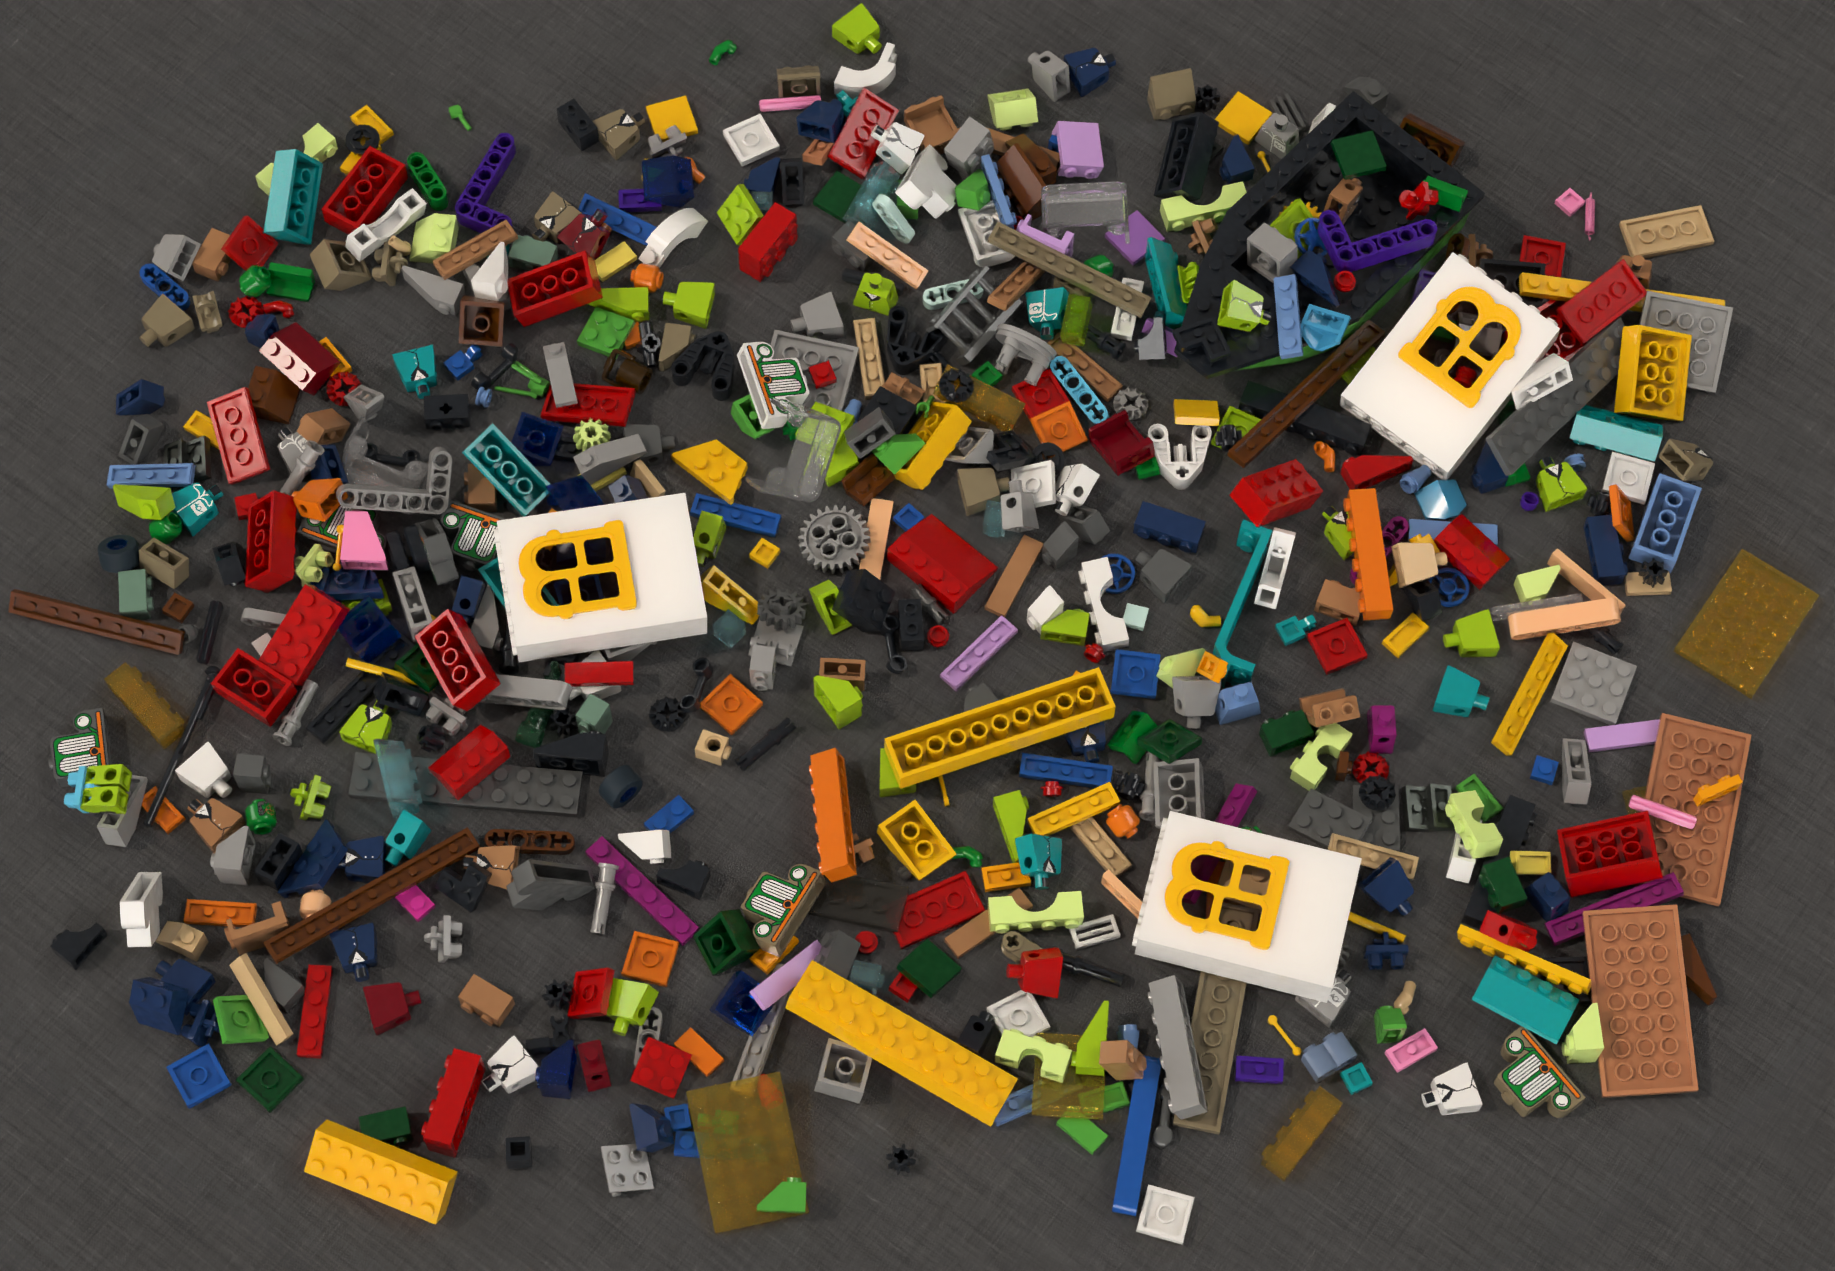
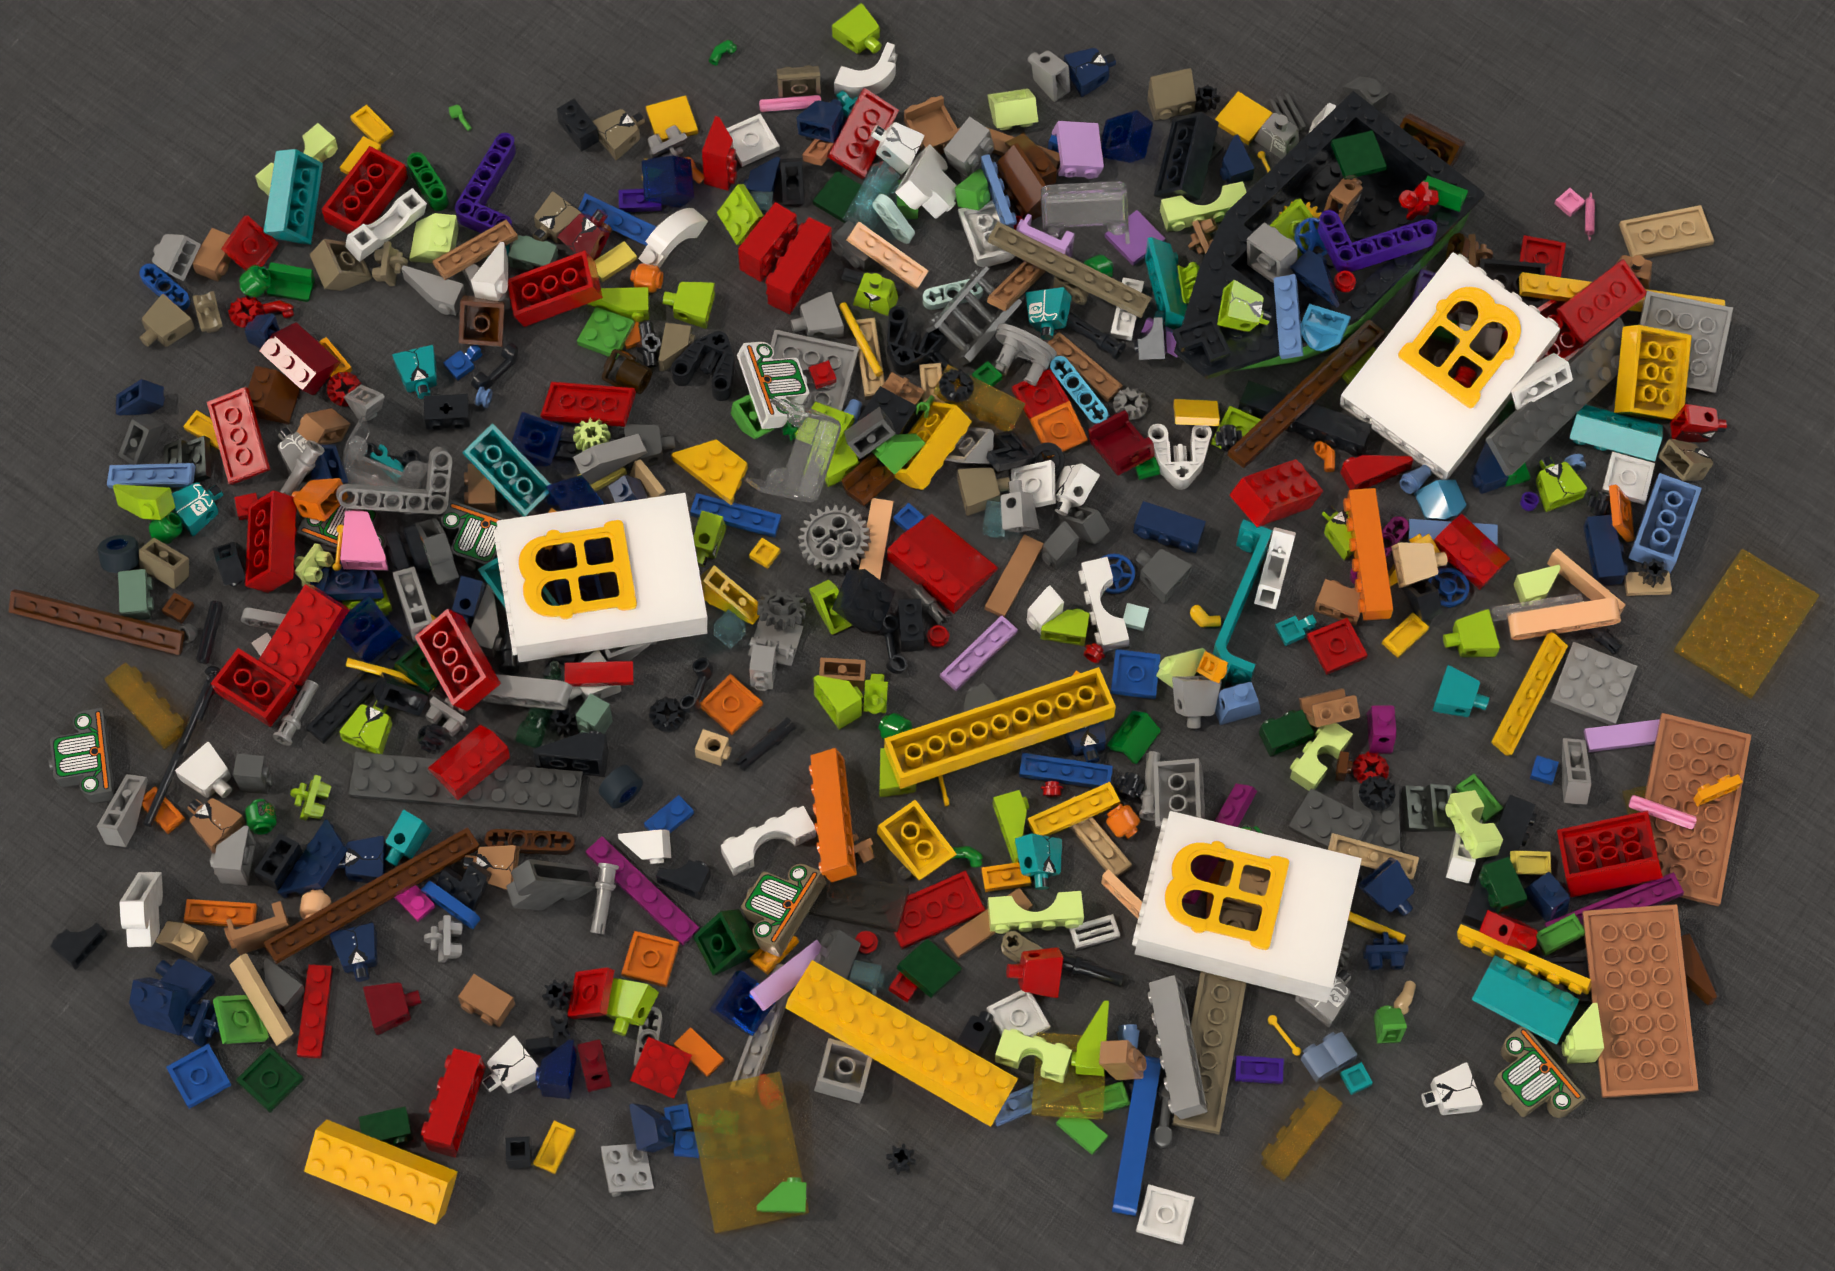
(99, 789): lime hips -> none
(354, 137): black gear -> none
(386, 460): none -> teal plate
(398, 777): clear light blue slope -> none
(399, 245): tan arm -> none
(451, 905): none -> blue beam
(537, 384): bright green plant -> none
(554, 1147): none -> yellow tile
(560, 374): light grey slope -> none
(719, 157): none -> red slope
(792, 827): none -> white arch
(798, 265): none -> red brick
(860, 339): none -> yellow bar
(875, 694): none -> lime hips
(893, 725): none -> green head
(1076, 320): clear neon green brick -> none
(1126, 137): none -> clear blue slope
(1169, 741): dark green tile -> none
(1411, 1050): bright pink plate -> none
(1560, 934): none -> bright green tile
(1696, 424): none -> red torso

